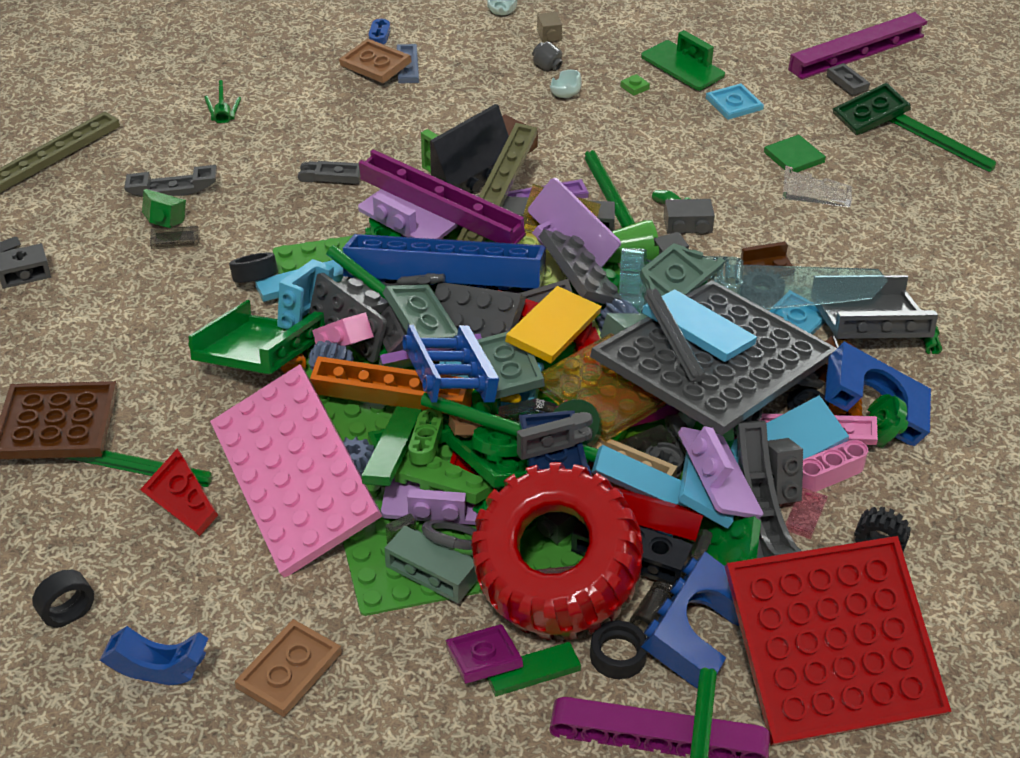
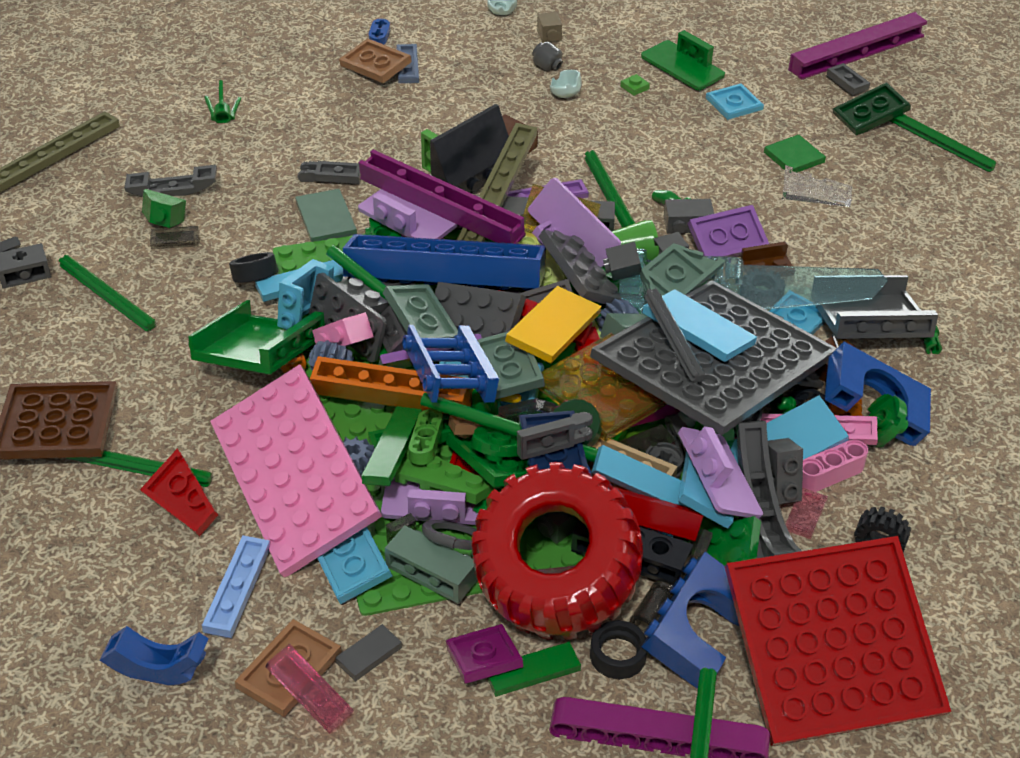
(54, 587): black tyre -> none
(107, 293): none -> green axle
(236, 587): none -> light blue plate
(309, 688): none -> clear pink tile
(325, 215): none -> sand green tile
(354, 566): none -> medium azure tile
(368, 652): none -> dark grey tile
(429, 278): dark grey piece -> none
(622, 261): none -> dark grey brick
(727, 232): none -> medium lavender plate
(782, 404): none -> green arm

